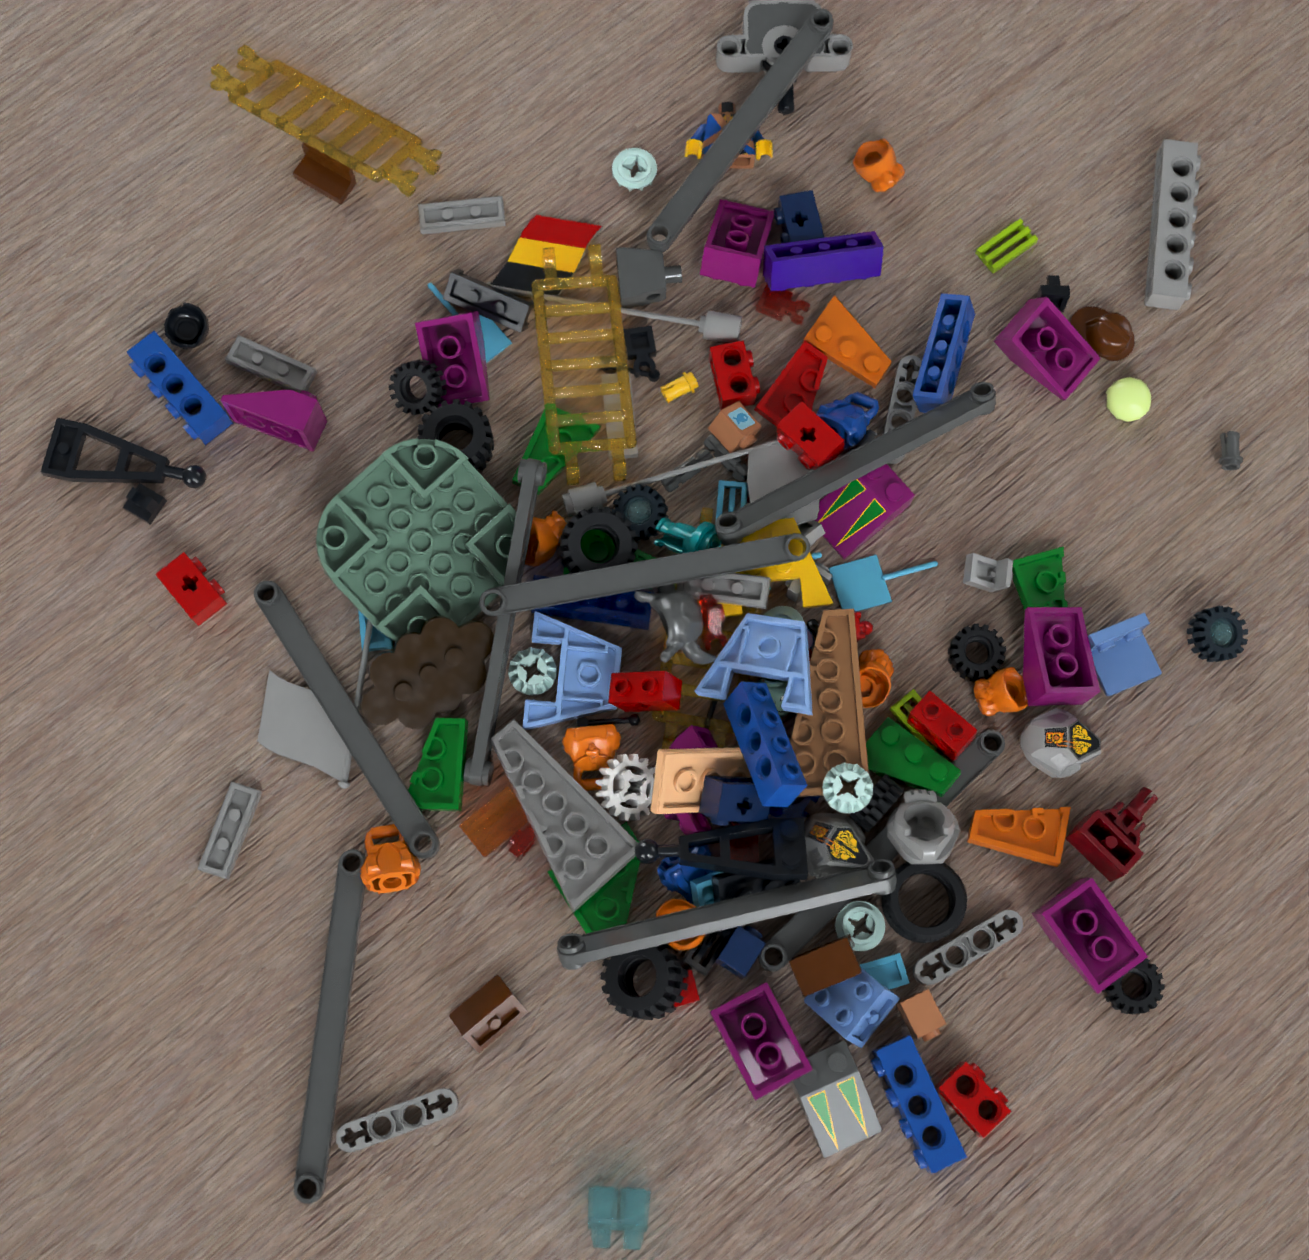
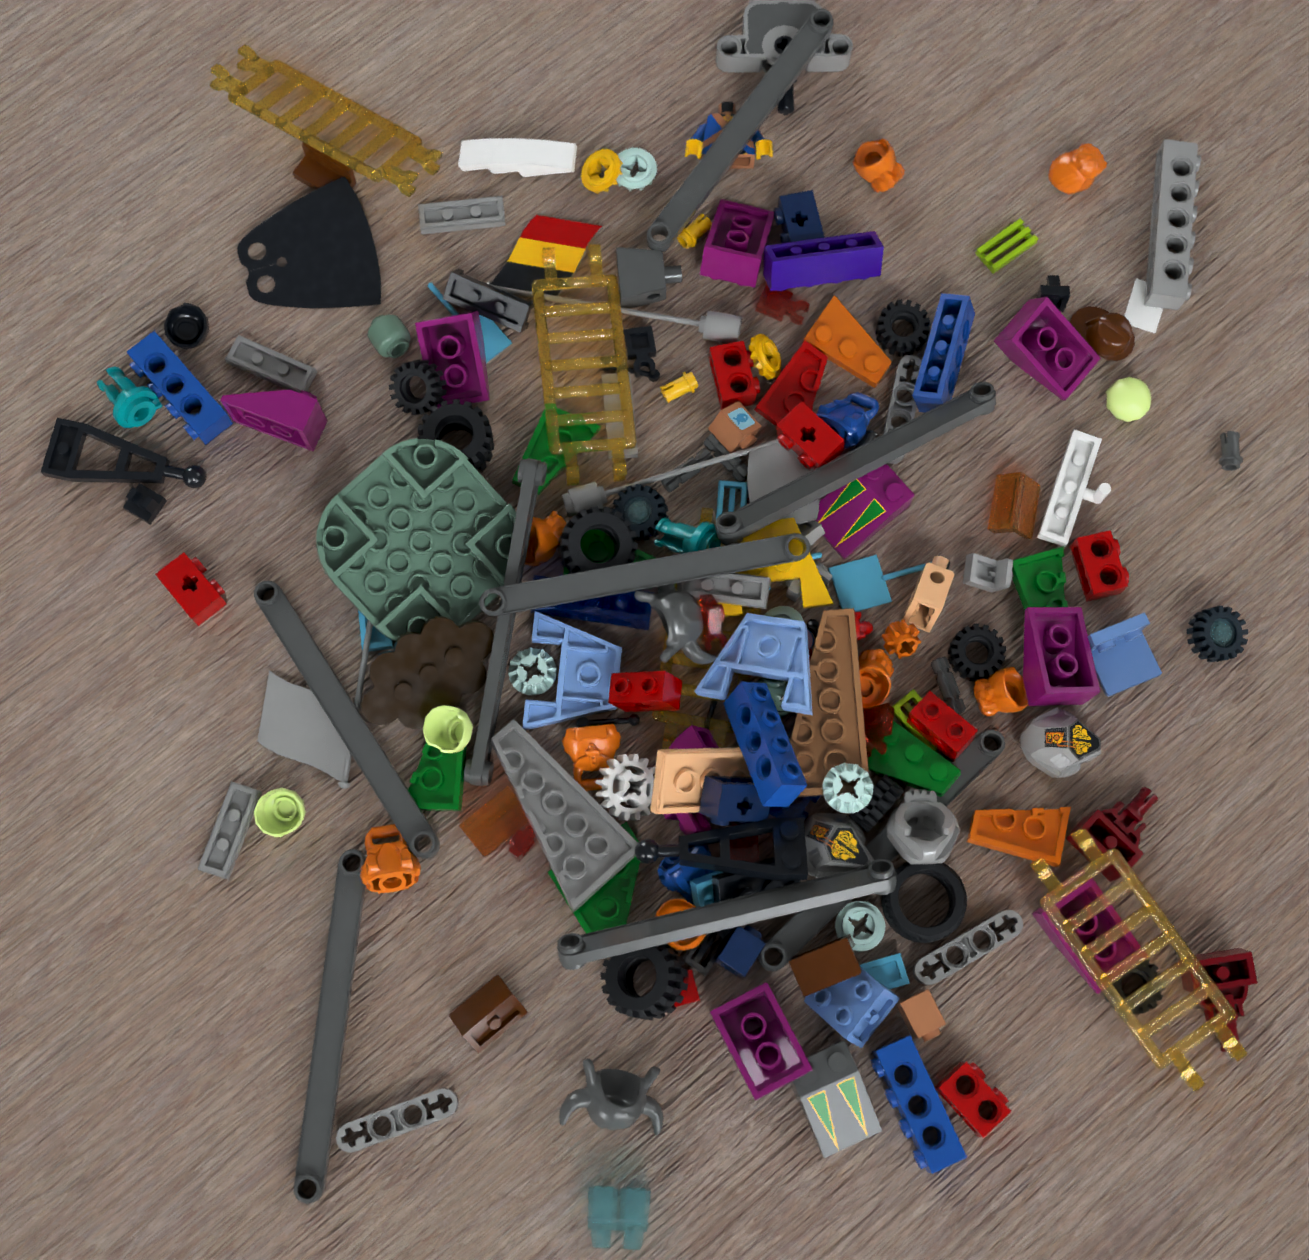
(134, 404): none -> teal piece
(279, 812): none -> yellowish green hair
(326, 252): none -> black piece
(389, 336): none -> sand green head
(447, 729): none -> yellowish green hair
(519, 155): none -> white slope
(593, 168): none -> yellow gear
(614, 1098): none -> dark grey piece
(694, 231): none -> yellow pin
(765, 356): none -> yellow gear
(877, 724): none -> clear red plate
(901, 639): none -> orange gear
(902, 312): none -> black tyre
(929, 594): none -> light nougat torso
(947, 684): none -> dark grey axle
(1014, 504): none -> clear orange panel
(1071, 488): none -> white plate
(1077, 169): none -> orange hair
(1091, 566): none -> red brick
(1105, 980): none -> clear yellow bar
(1142, 316): none -> white sticker
(1232, 973): none -> dark red brick

